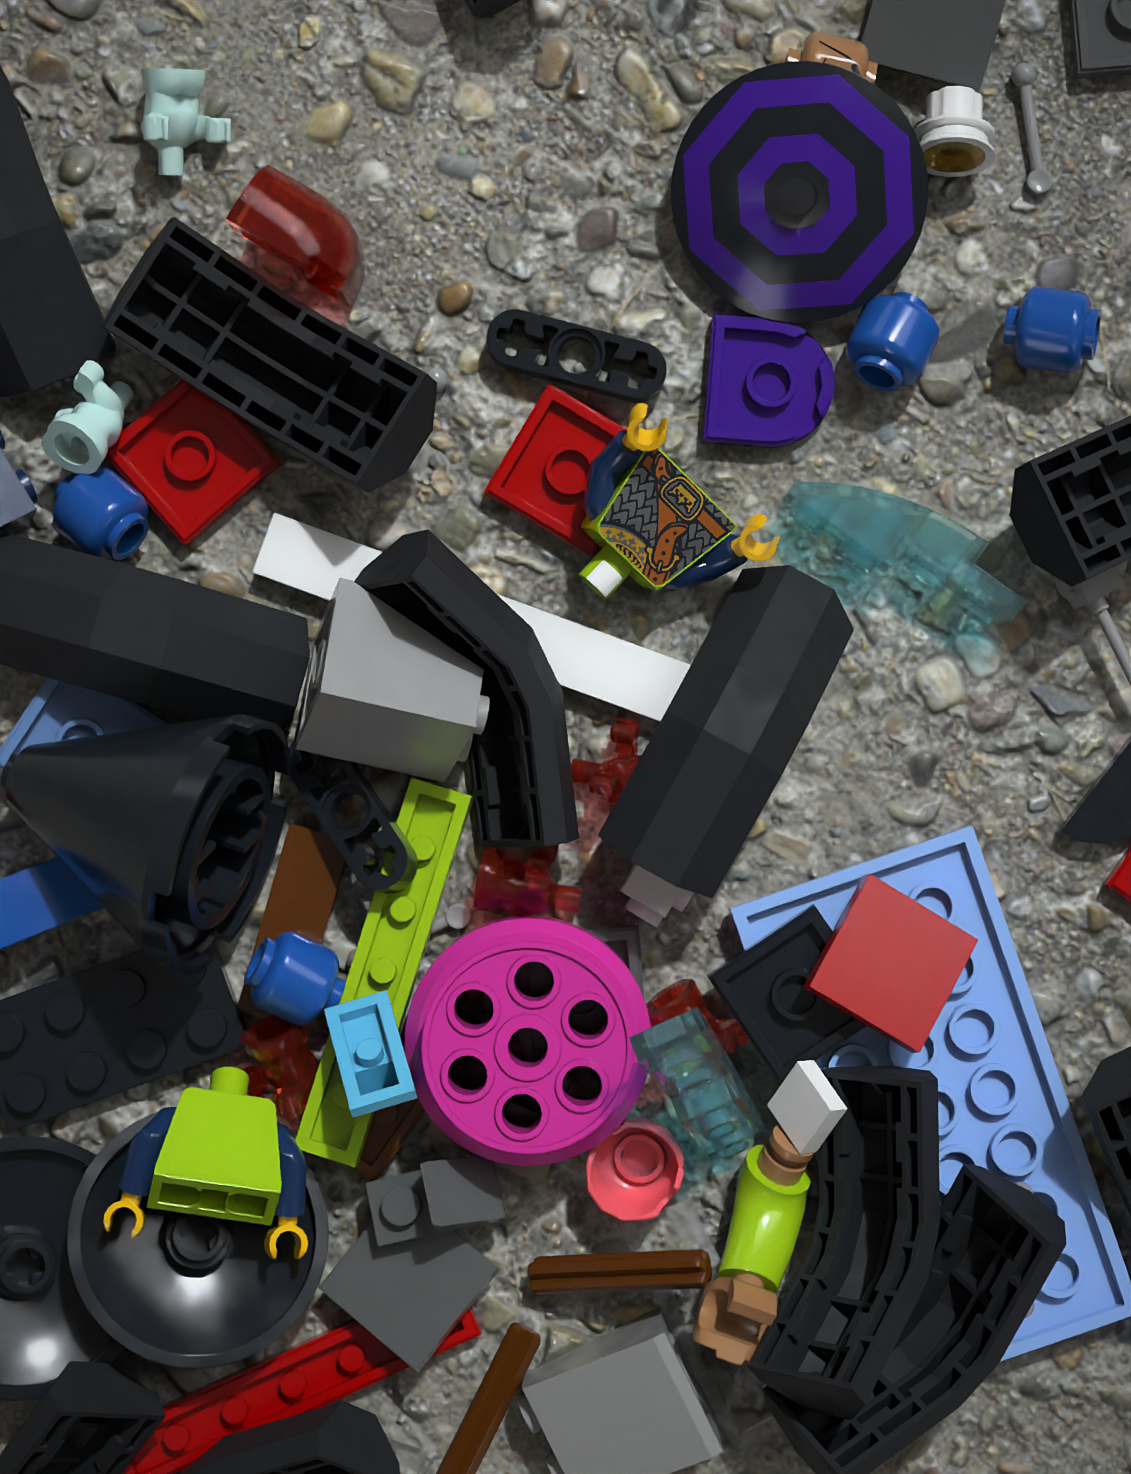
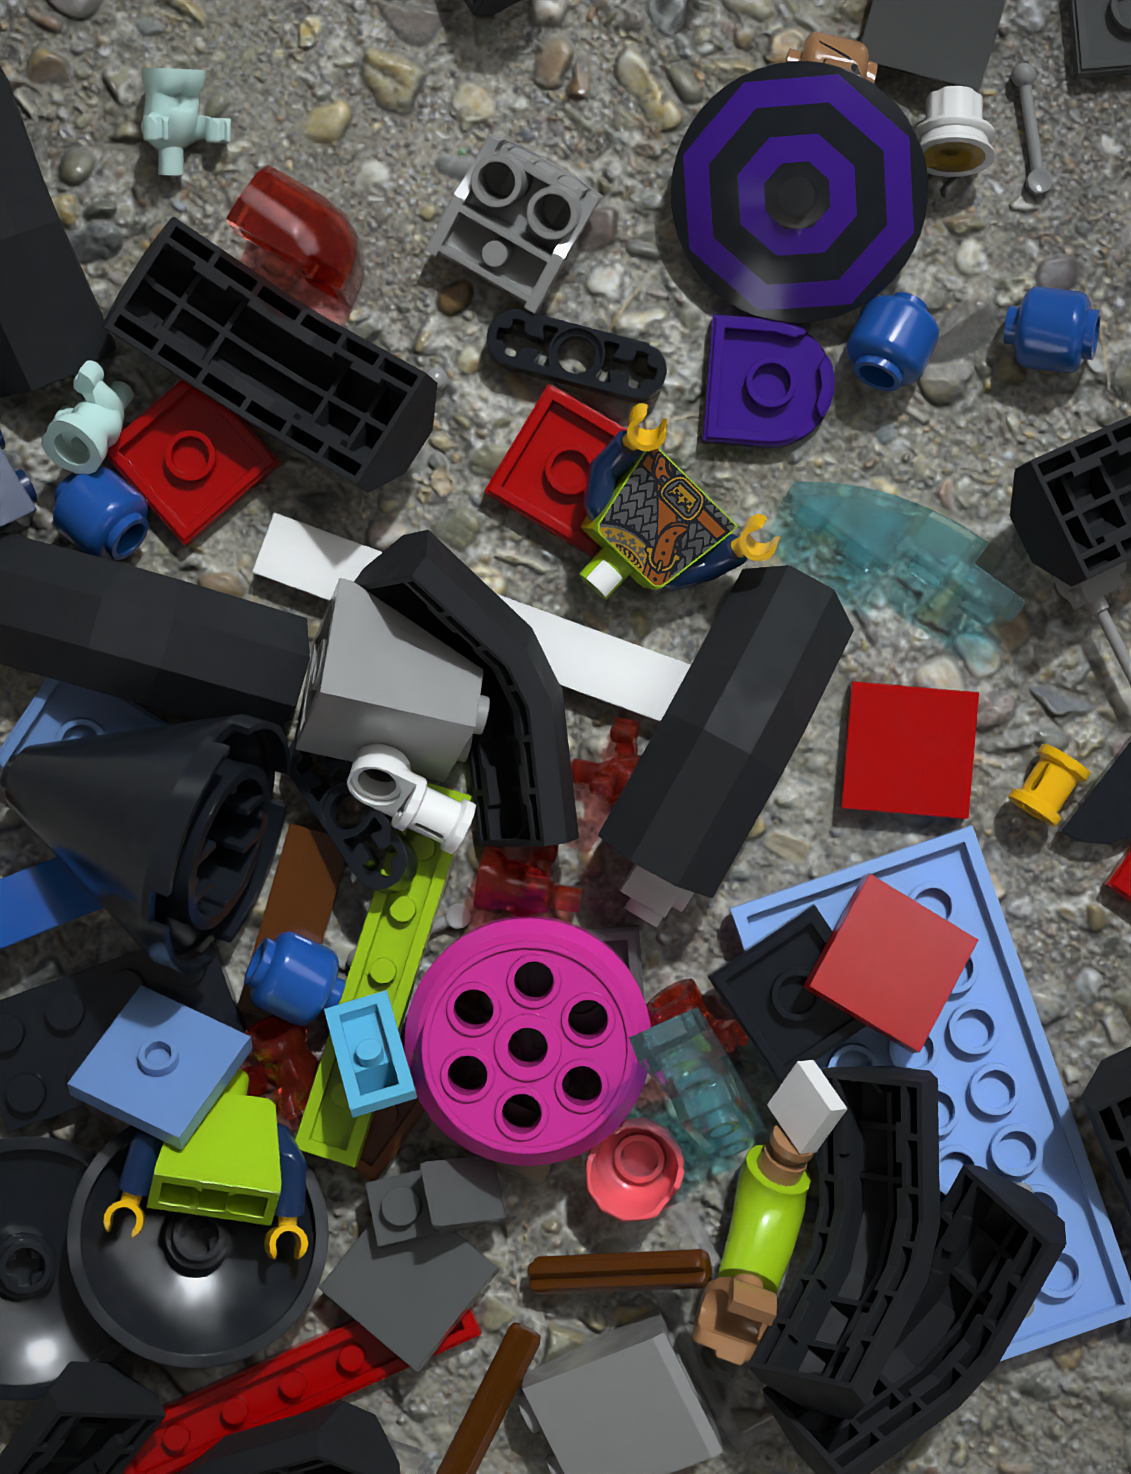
(160, 1066): none -> medium blue plate
(408, 797): none -> white connector
(514, 220): none -> light grey slope
(909, 750): none -> red tile
(1049, 785): none -> yellow bush

